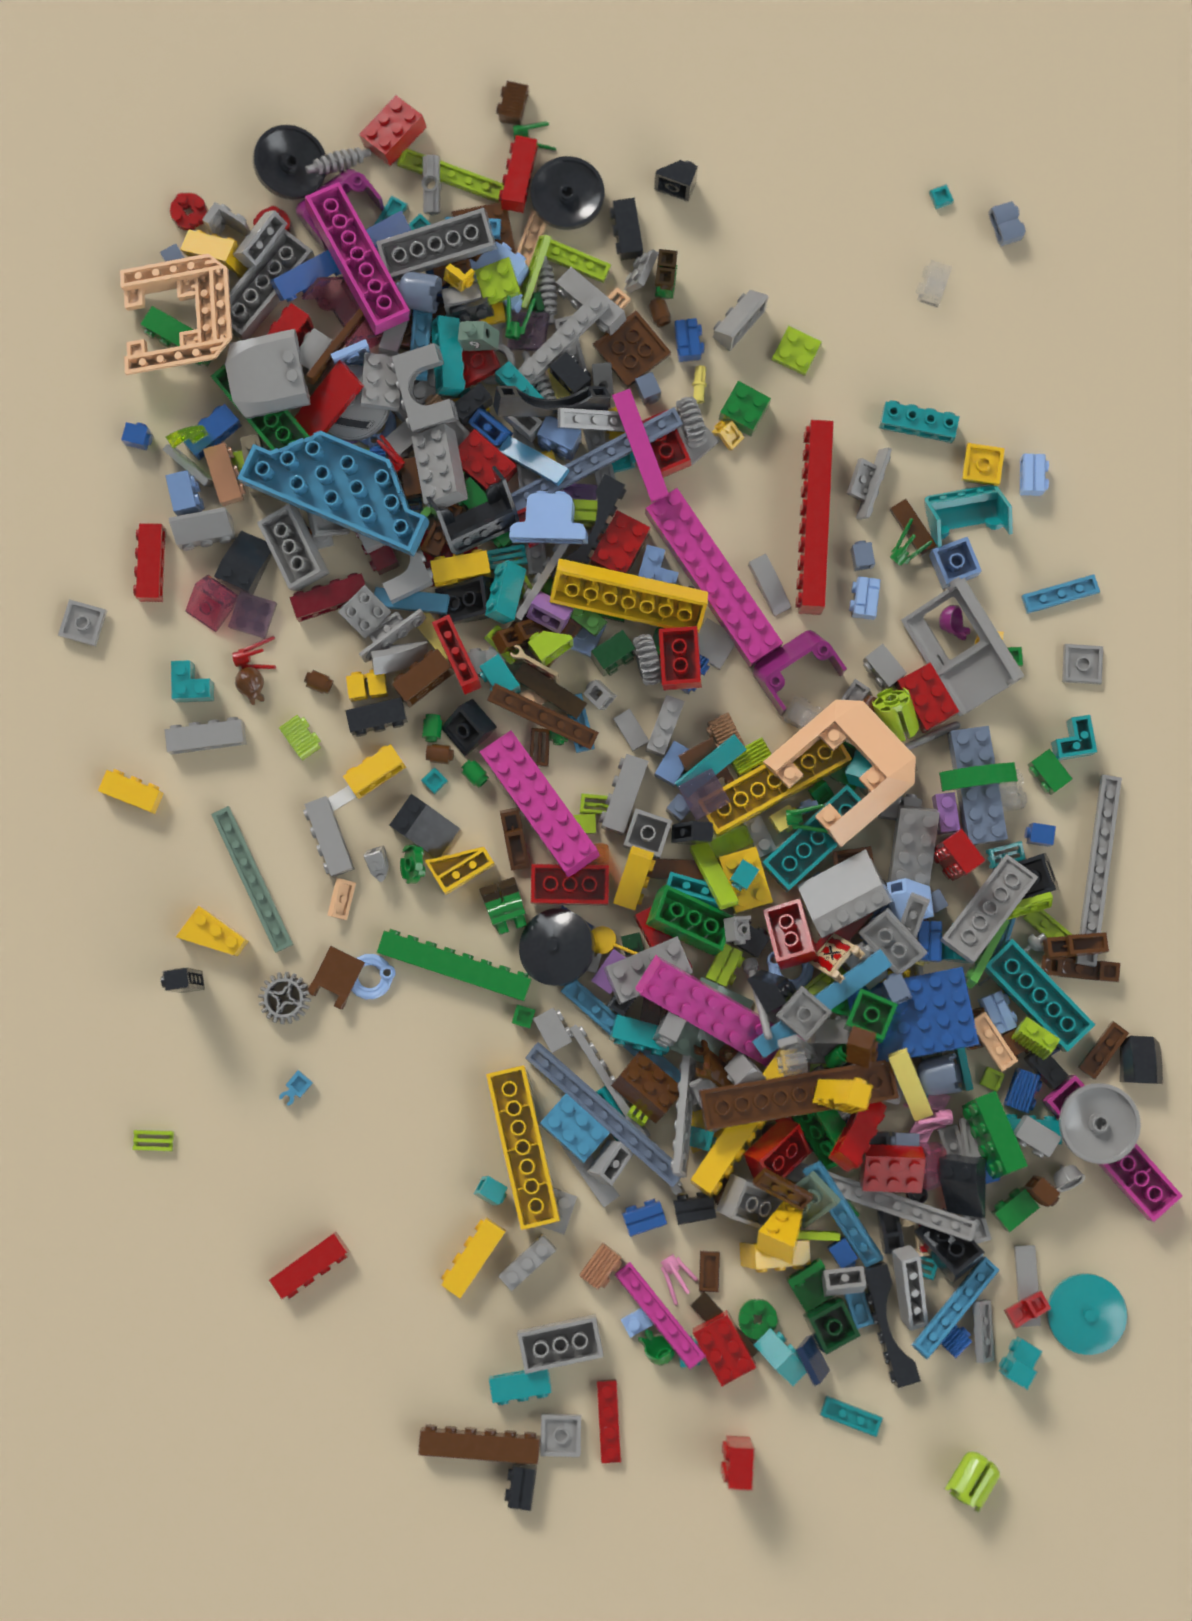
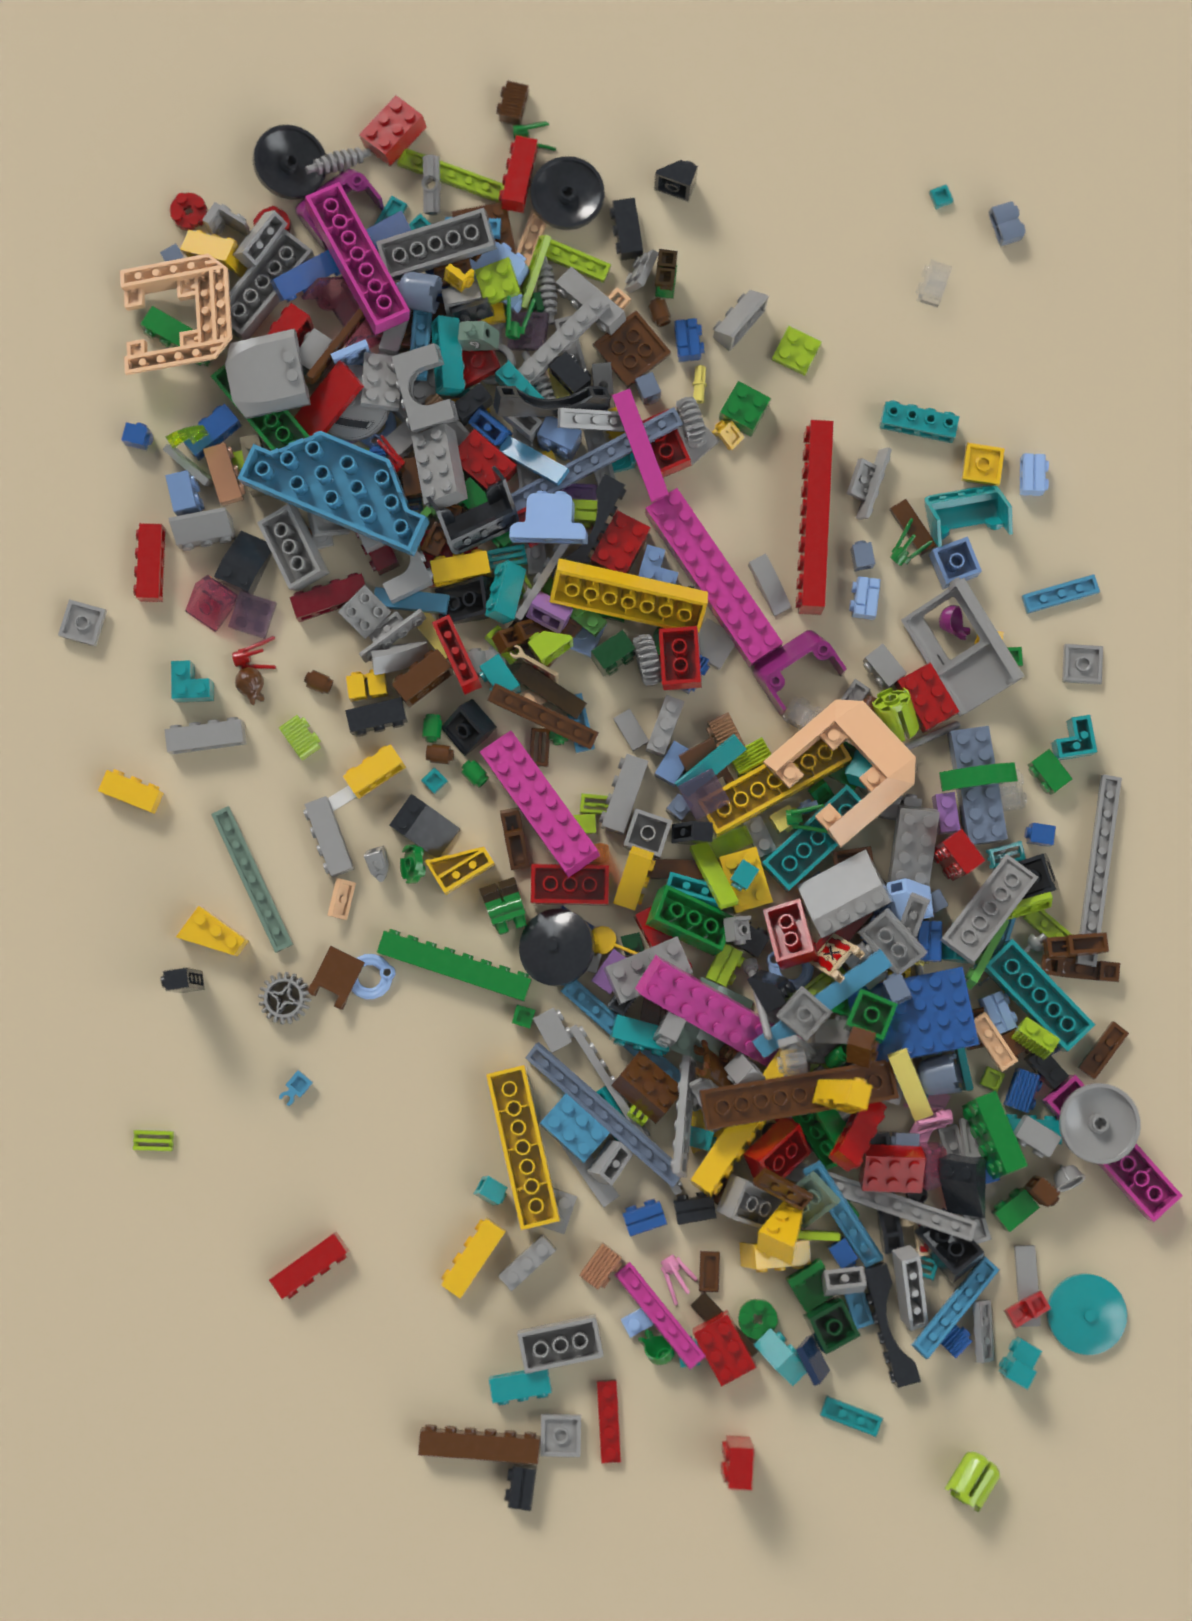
(592, 694): light grey brick -> none
(1141, 1060): black slope -> none

